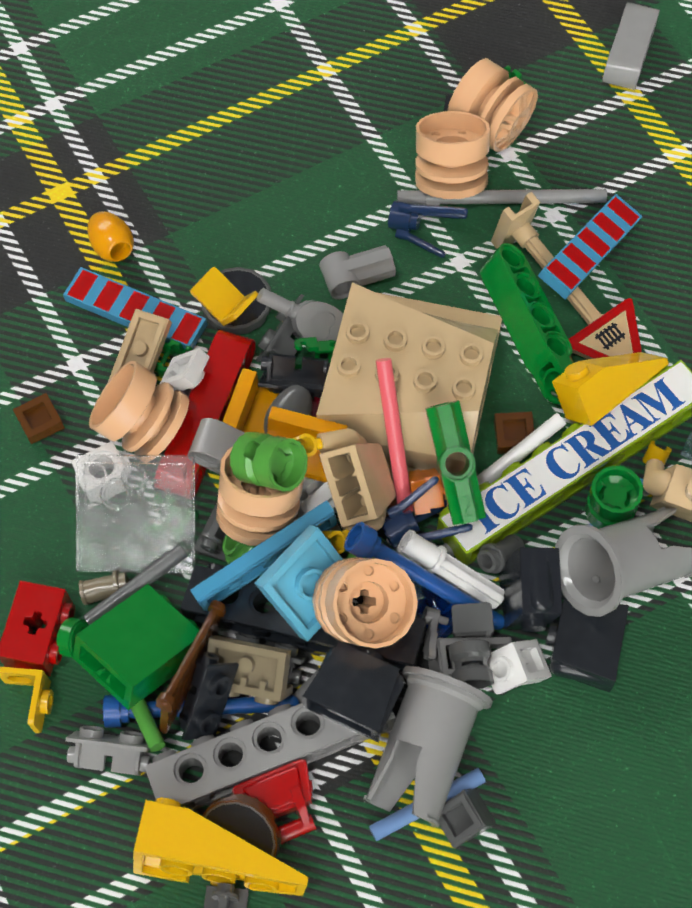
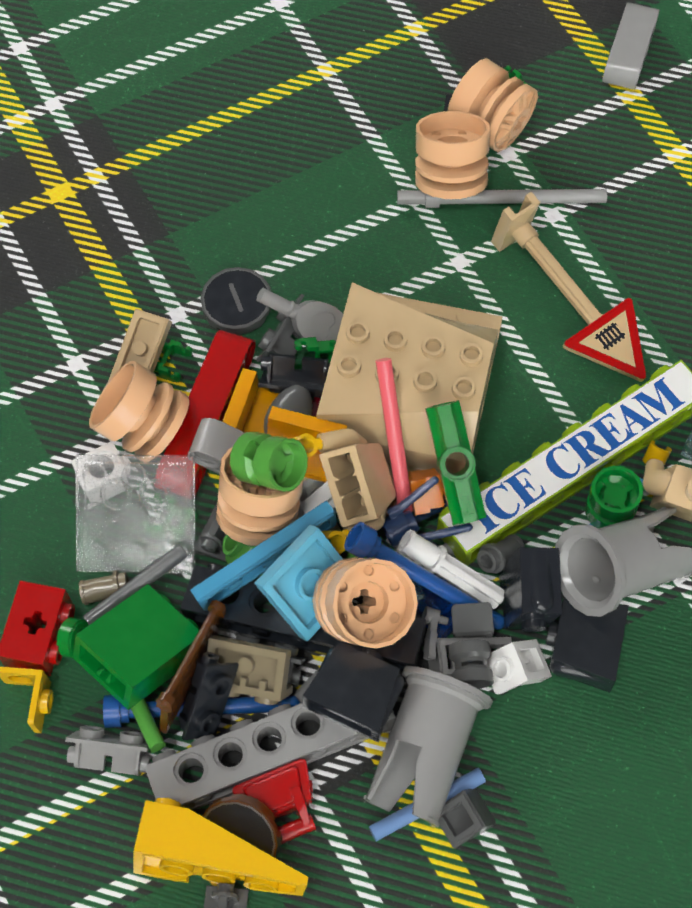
(38, 418): reddish brown plate -> none
(110, 236): light orange animal -> none
(119, 302): tile -> none
(186, 370): white bracket -> none
(221, 296): yellow bracket -> none
(360, 268): light grey piece -> none
(408, 217): dark blue plant -> none
(511, 429): reddish brown plate -> none
(522, 449): white bar -> none
(527, 316): green piece -> none
(590, 246): tile -> none
(600, 384): yellow slope -> none

